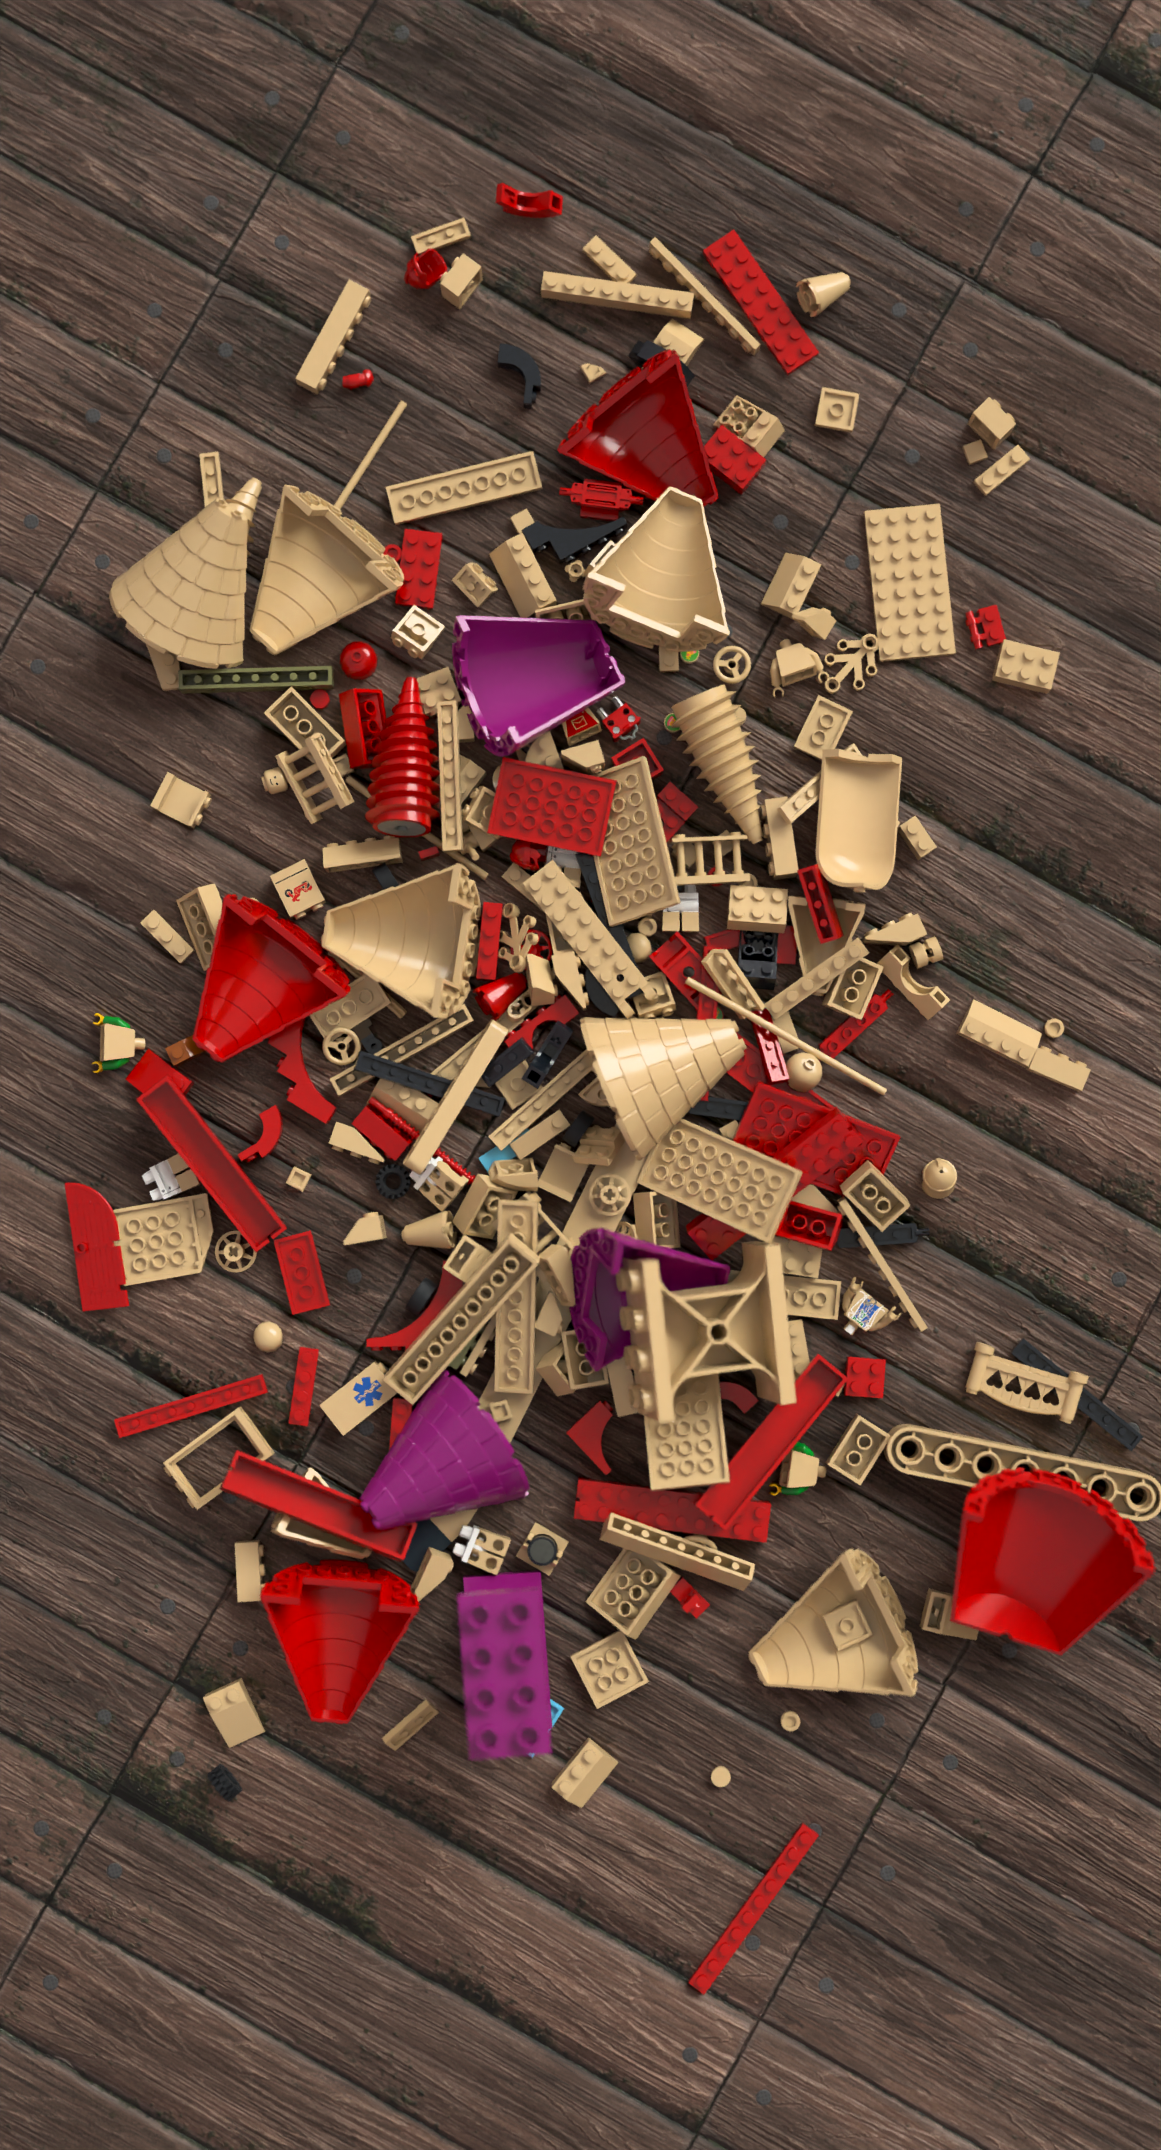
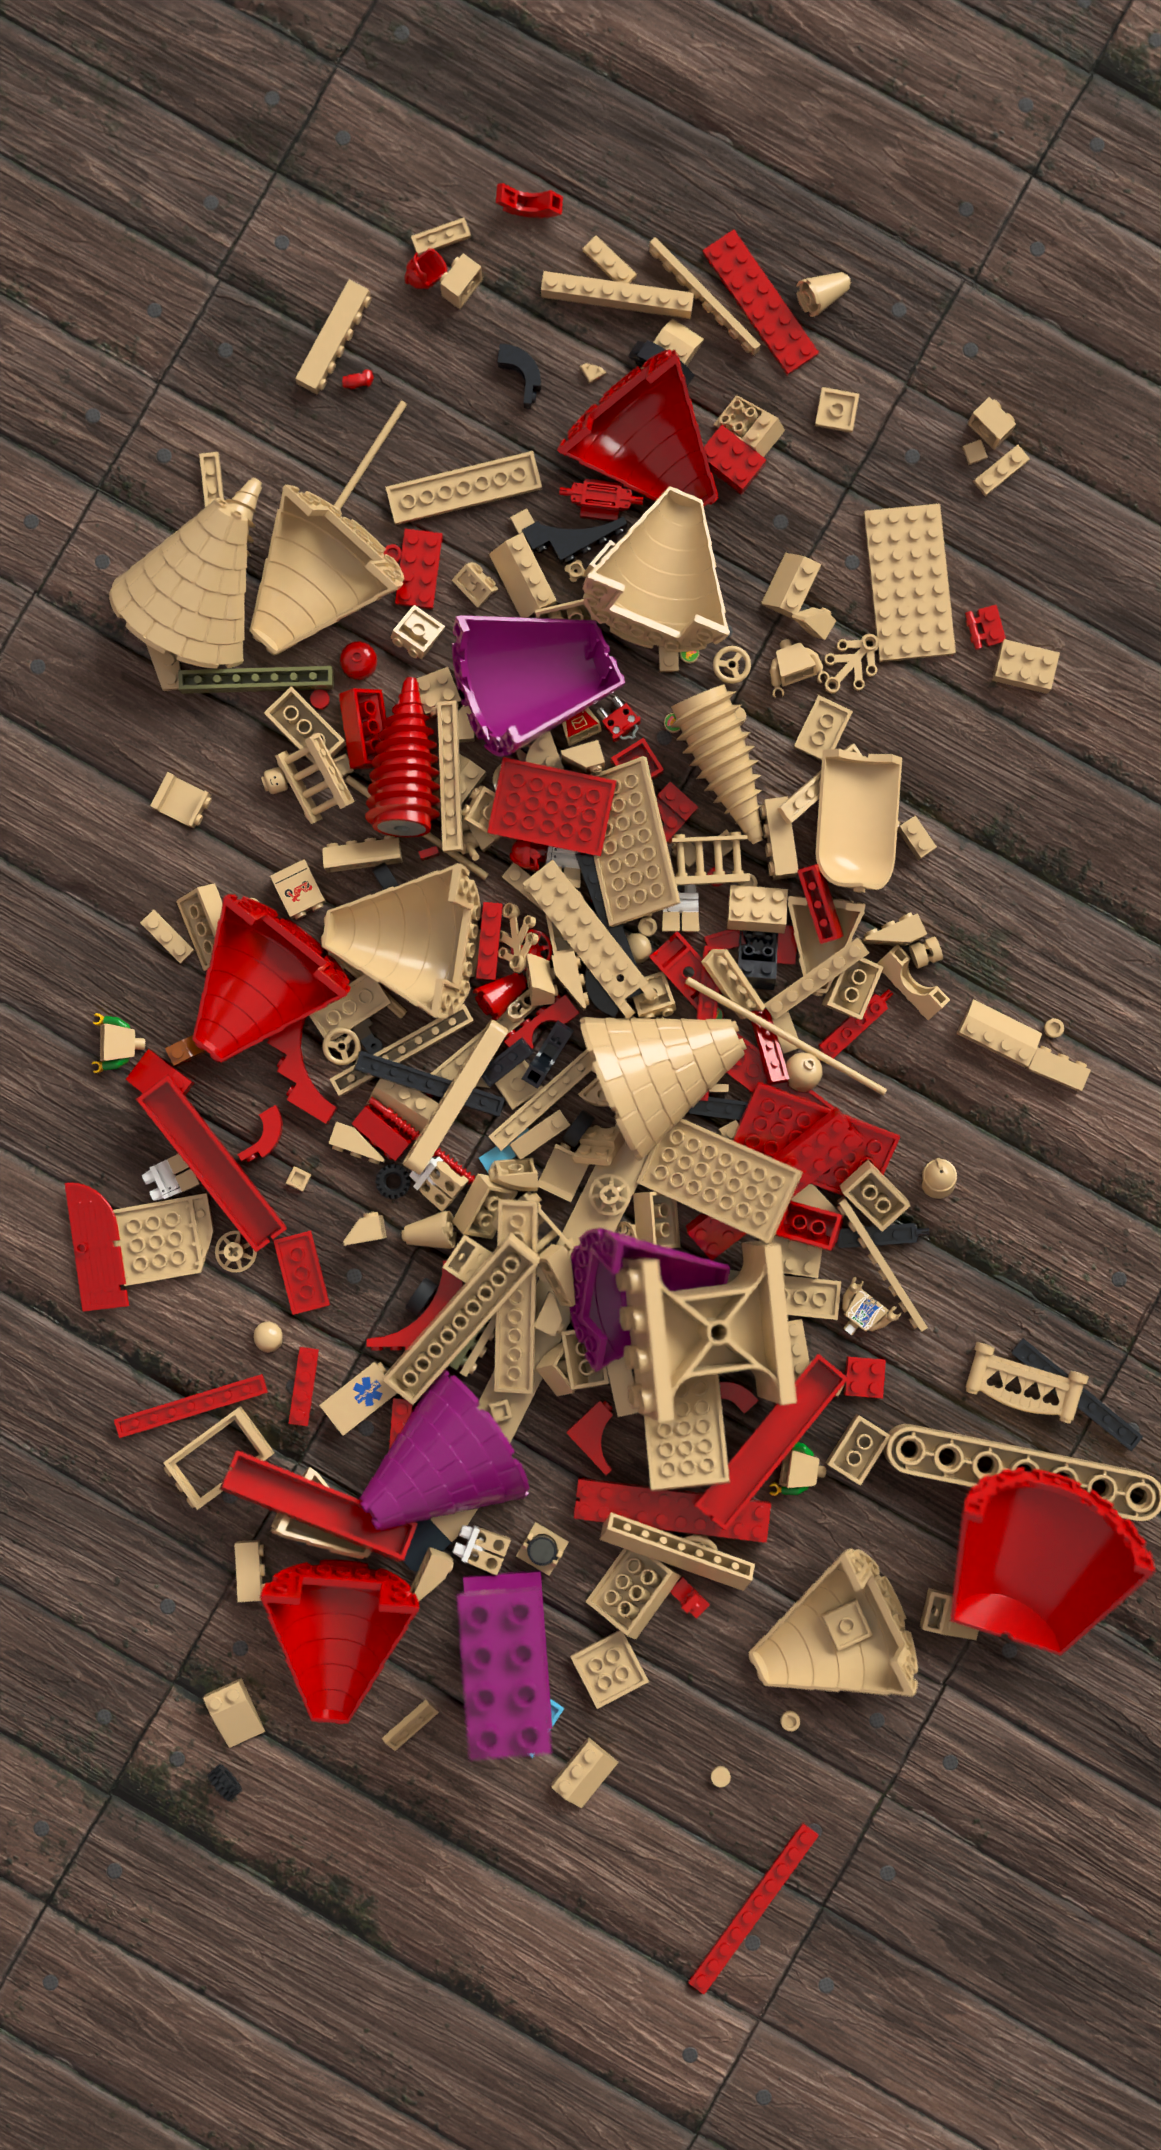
(720, 1088): none -> tan tile

